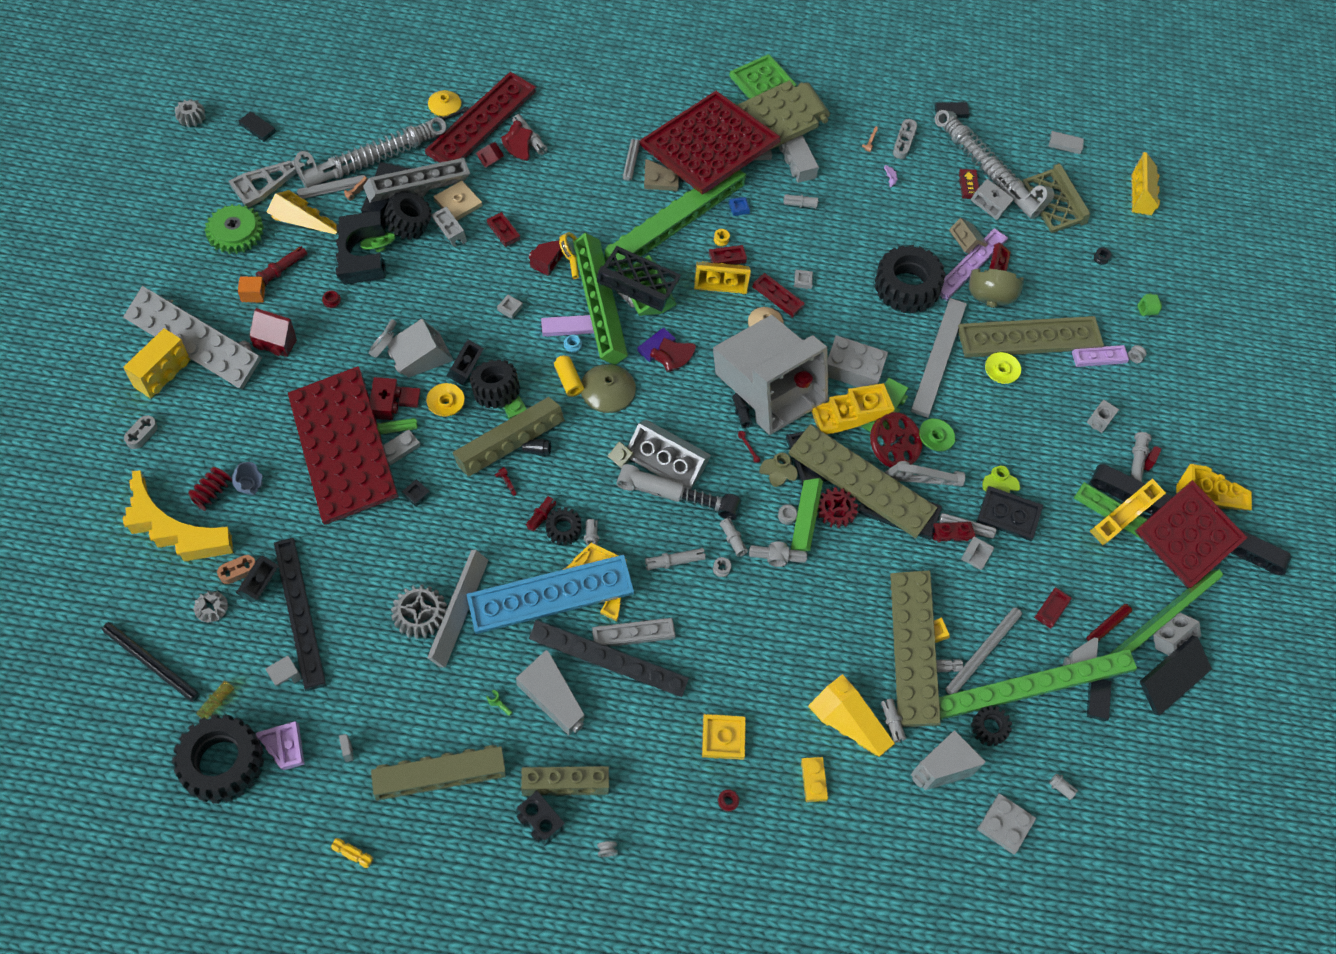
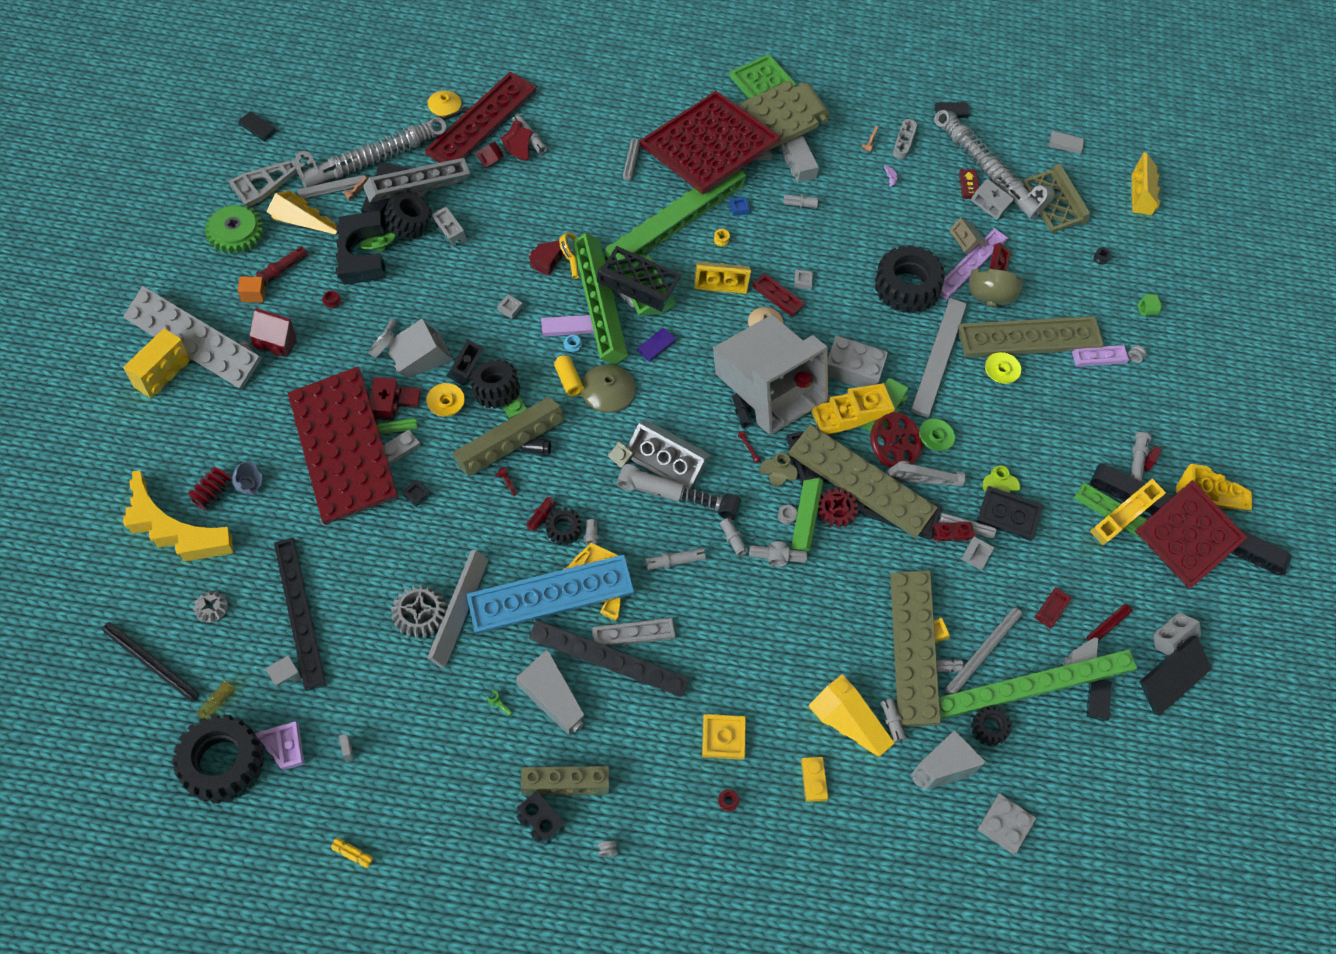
(140, 432): light grey beam -> none
(190, 113): light grey gear -> none
(236, 568): nougat beam -> none
(257, 579): black brick -> none
(438, 772): olive brick -> none
(458, 200): tan plate -> none
(503, 229): dark red plate -> none
(659, 177): dark tan wing -> none
(673, 354): dark red arm -> none
(723, 573): light grey bush -> none
(728, 255): dark red plate -> none
(1063, 786): light grey pin -> none
(1102, 416): light grey brick -> none
(1169, 612): bright green tile -> none

